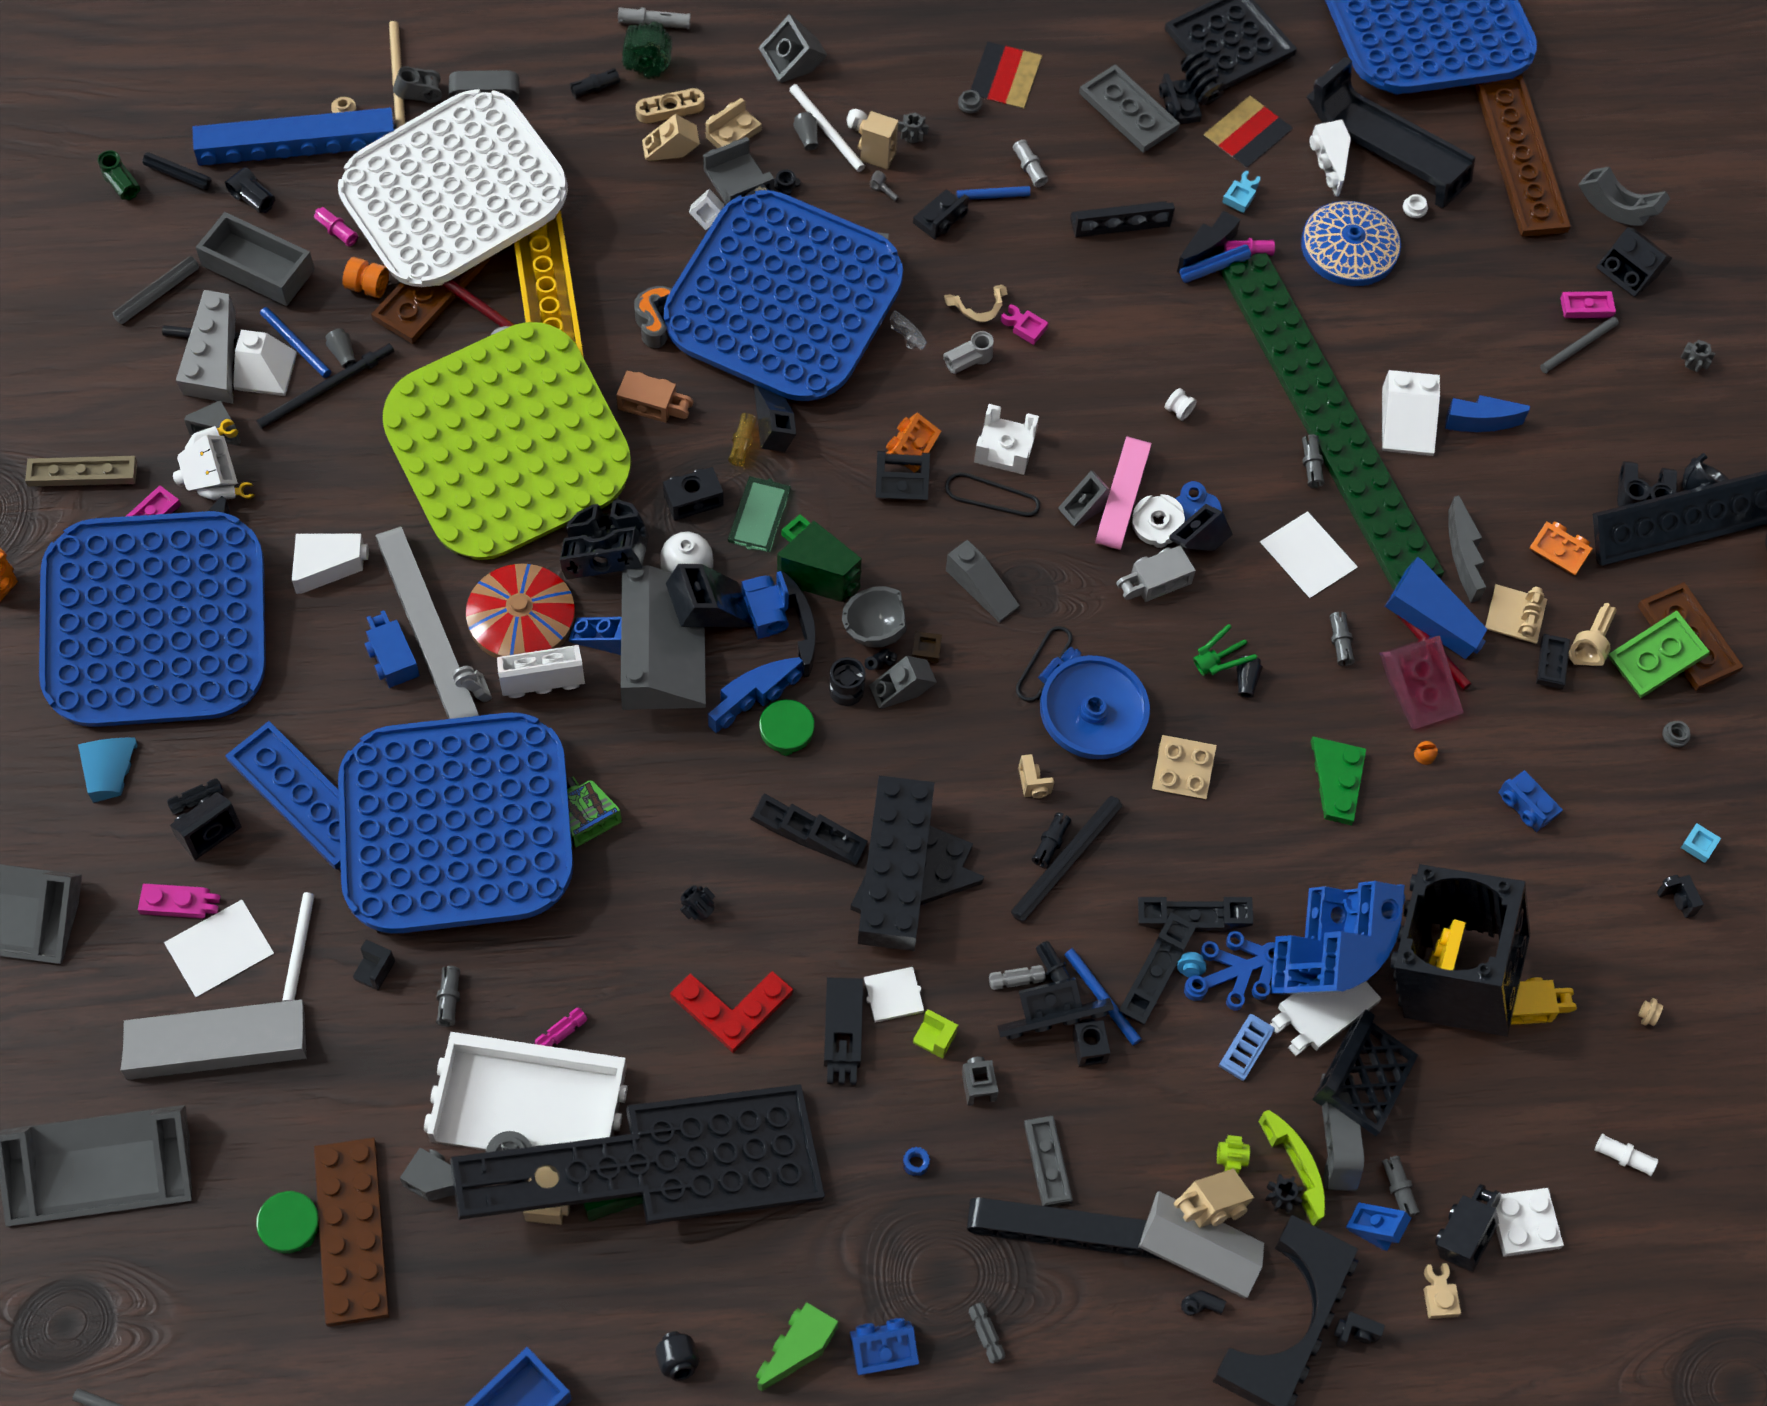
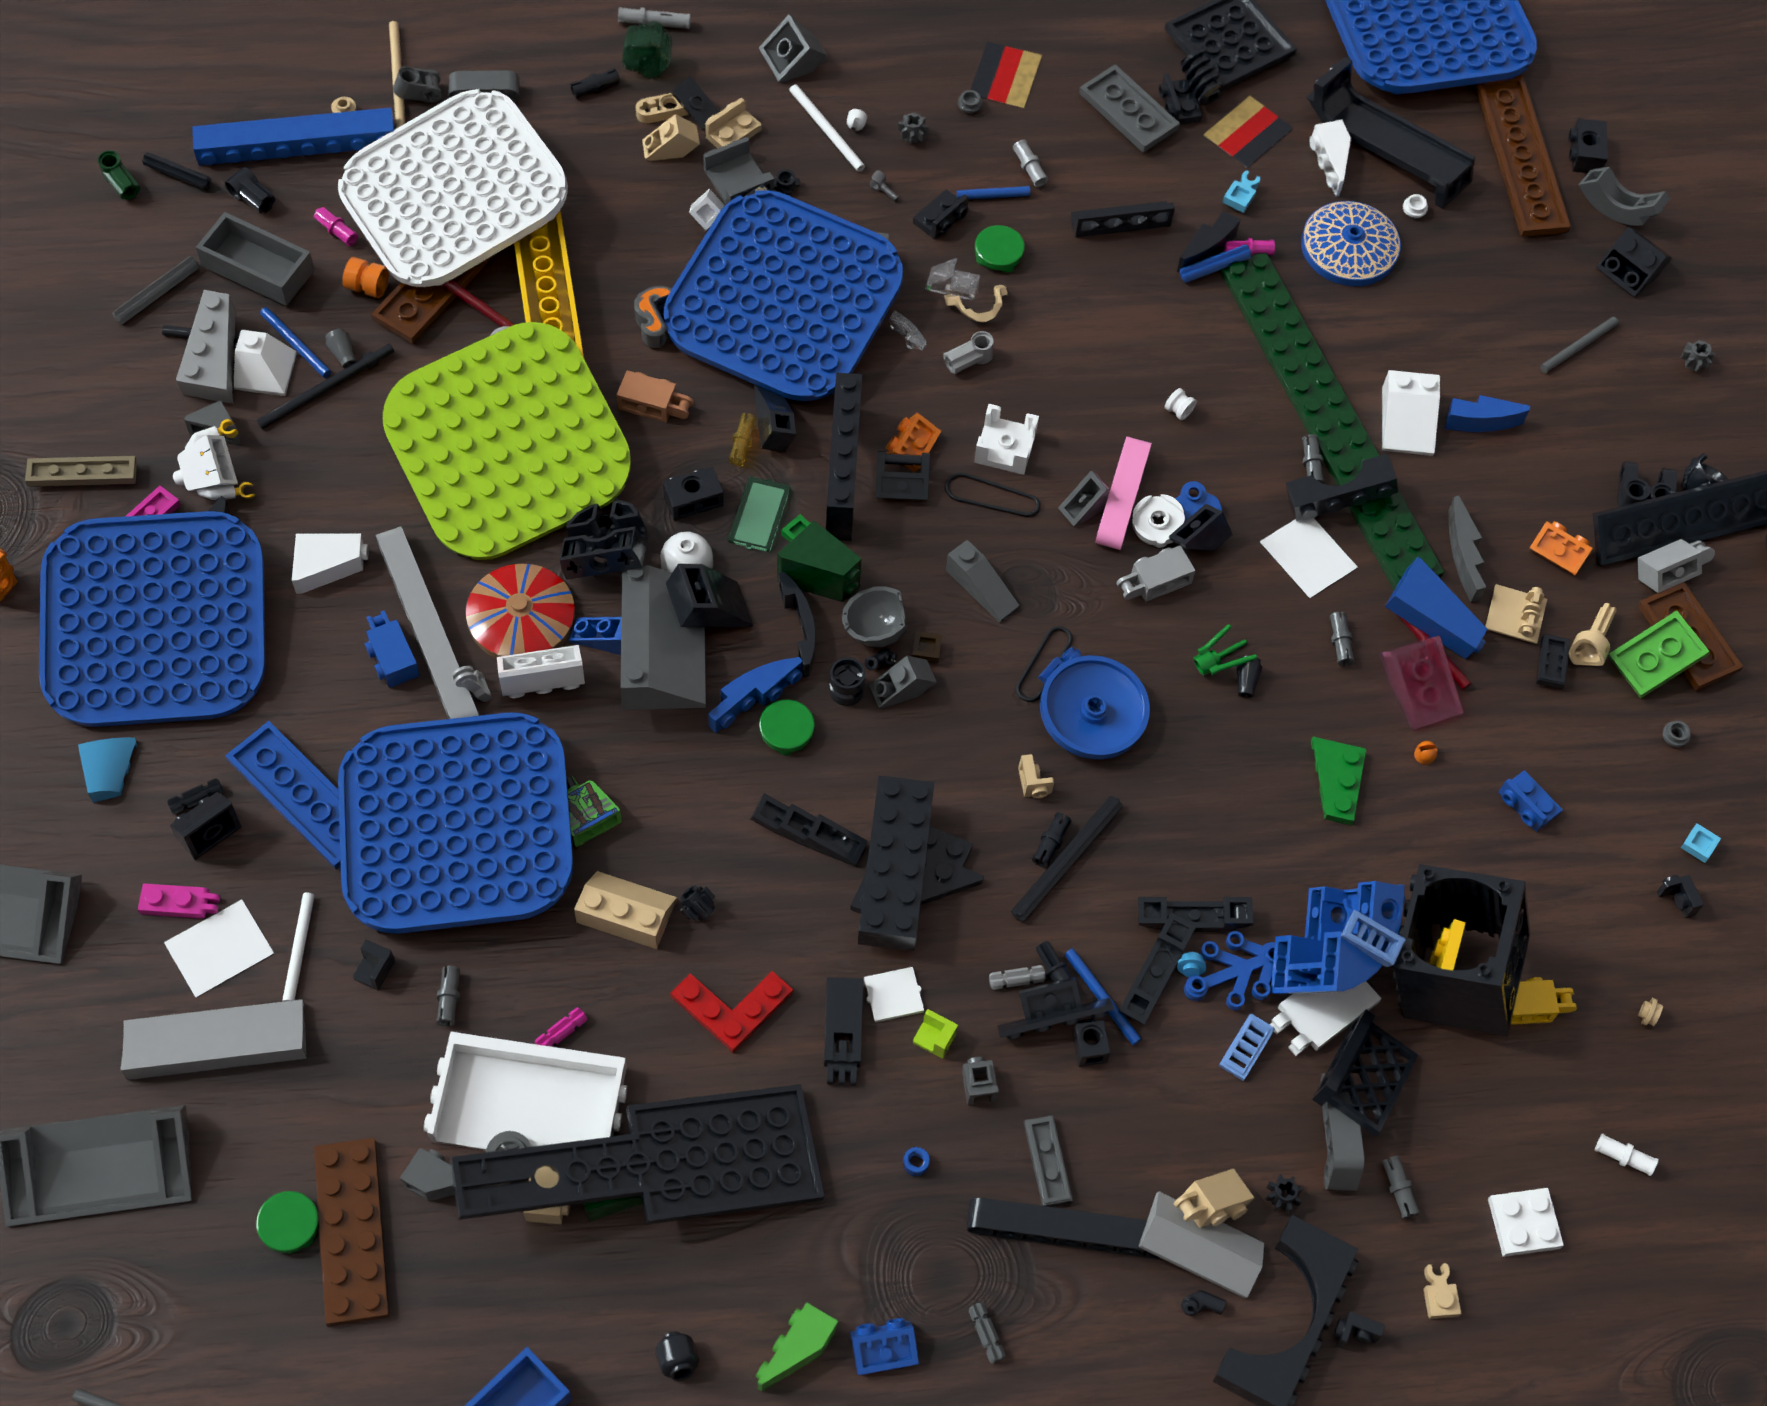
(624, 909): none -> tan slope
(694, 102): none -> black plate
(766, 604): blue piece -> none
(806, 128): dark grey cone -> none
(843, 455): none -> black arch
(878, 139): tan brick -> none
(948, 280): none -> clear slope
(999, 248): none -> green tile
(1026, 326): dark pink plate -> none
(1184, 767): tan hinge -> none
(1233, 1153): lime gear -> none
(1280, 1132): lime slope -> none
(1313, 498): none -> black arch
(1378, 1224): blue slope -> none
(1395, 941): none -> medium blue slope
(1469, 1228): black brick -> none
(1588, 145): none -> black brick
(1588, 304): dark pink plate -> none
(1673, 564): none -> light grey brick

